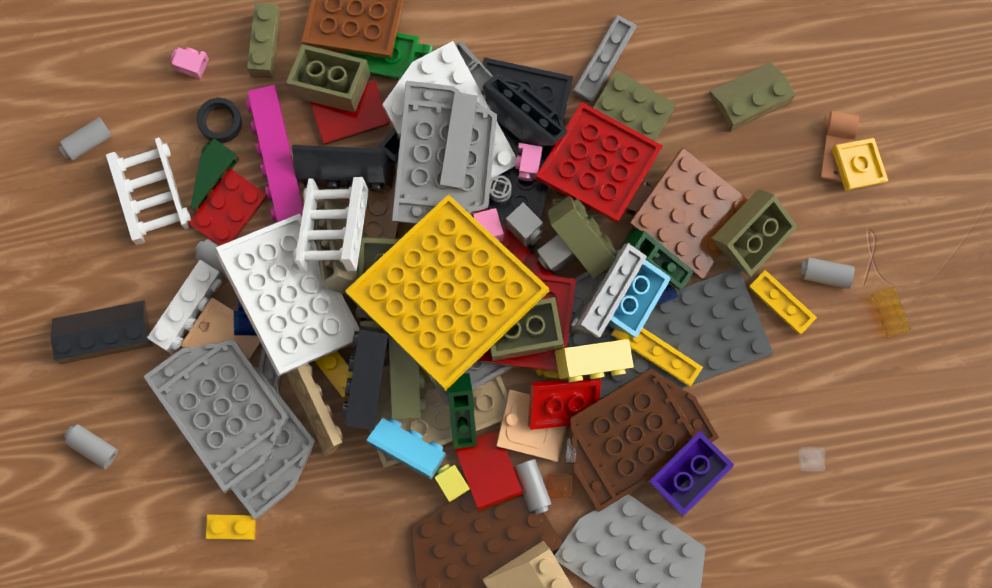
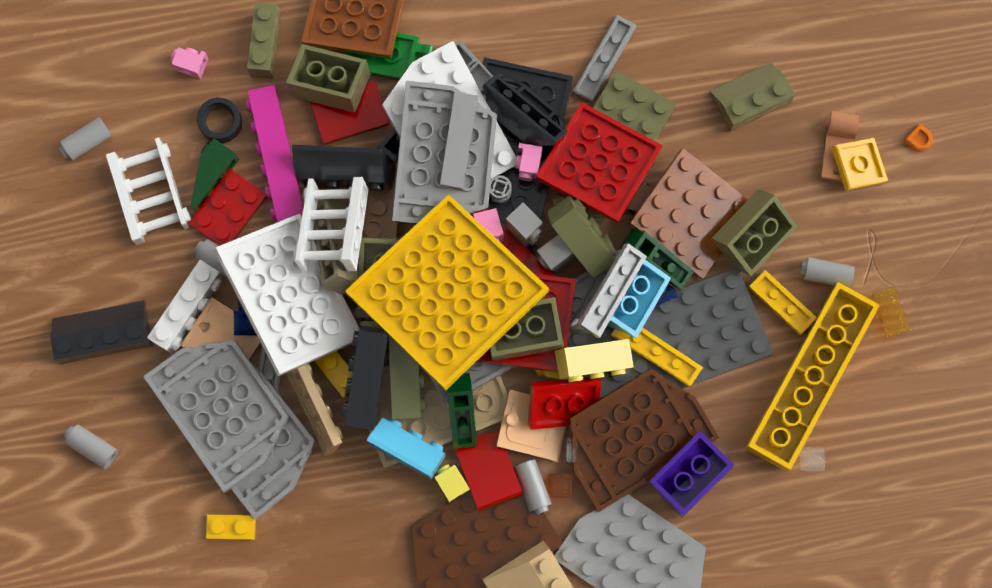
(812, 377): none -> yellow brick
(919, 139): none -> orange tile

